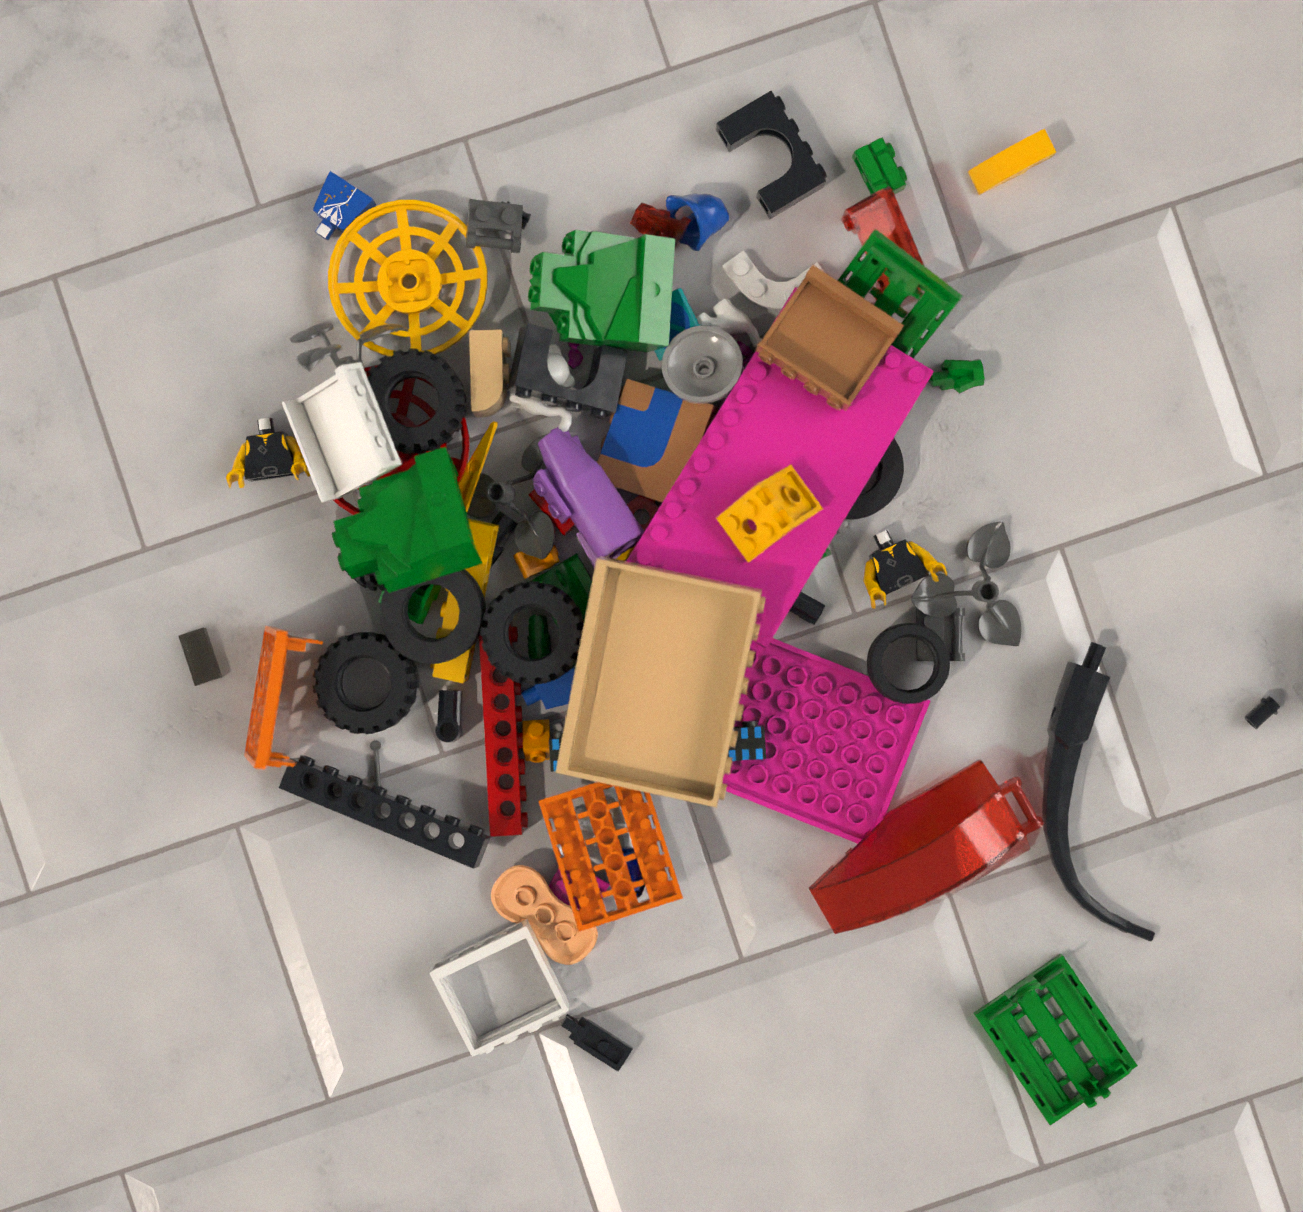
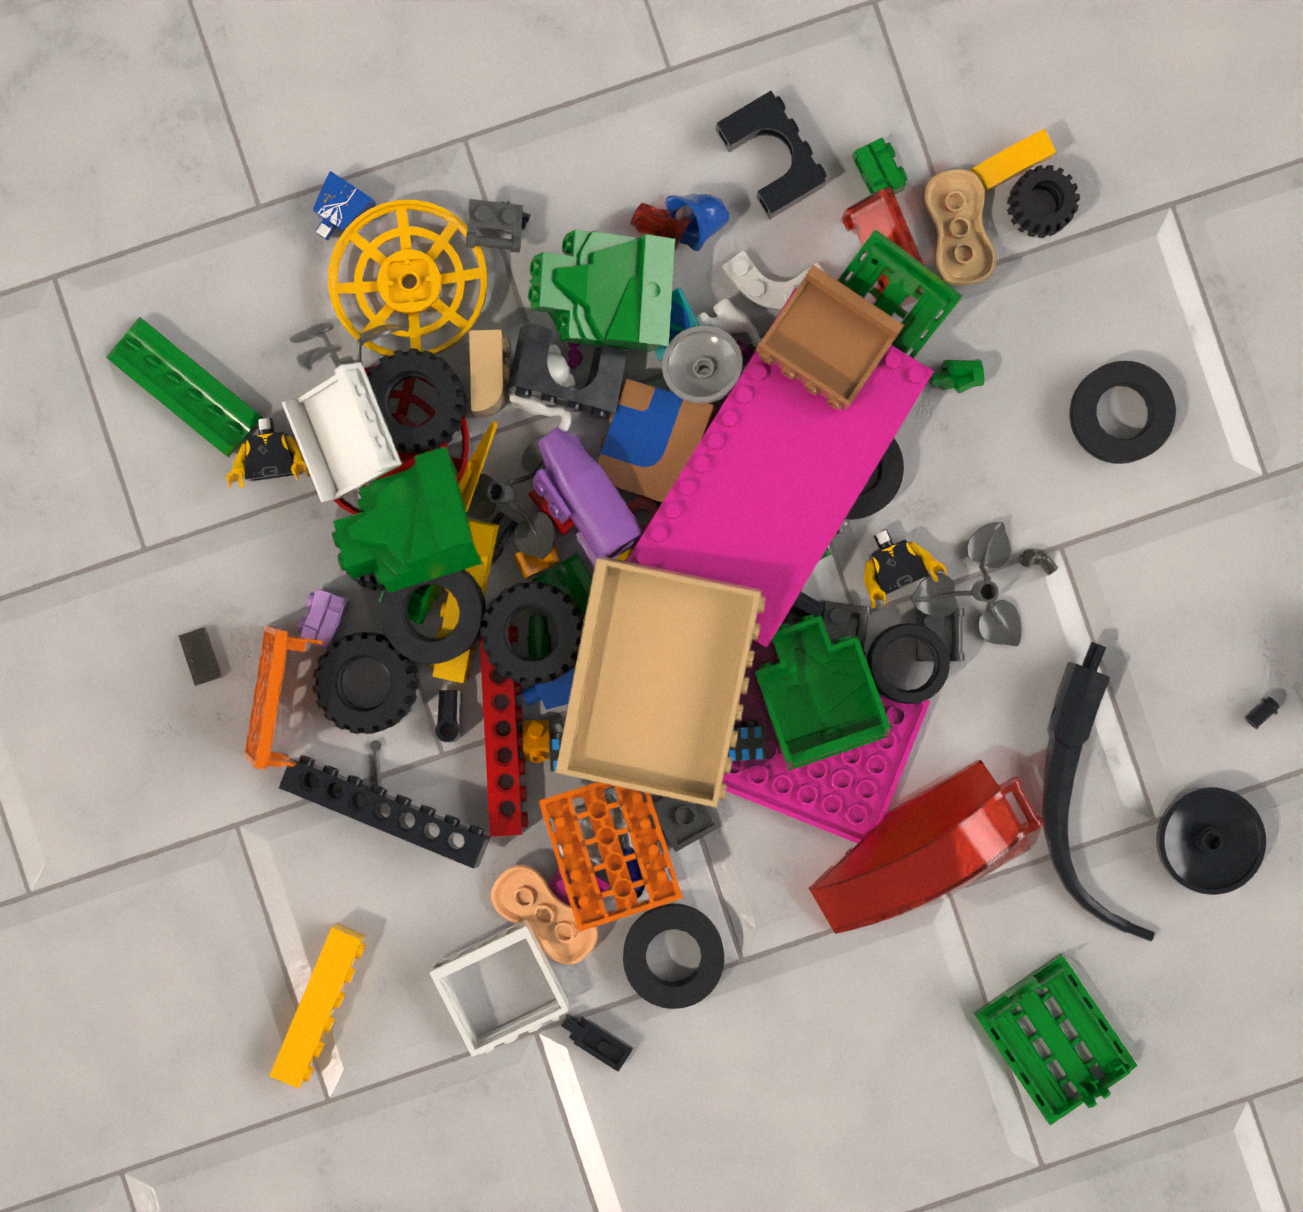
(184, 387): none -> green plate
(317, 1006): none -> yellow brick
(323, 617): none -> lavender brick
(661, 992): none -> black tyre
(685, 820): none -> dark grey plate
(771, 511): yellow bracket -> none
(819, 694): none -> green panel
(837, 619): none -> dark grey plate
(956, 206): none -> tan plate
(1038, 557): none -> clear smoke arm
(1058, 186): none -> black tyre
(1157, 398): none -> black tyre
(1211, 840): none -> black dish

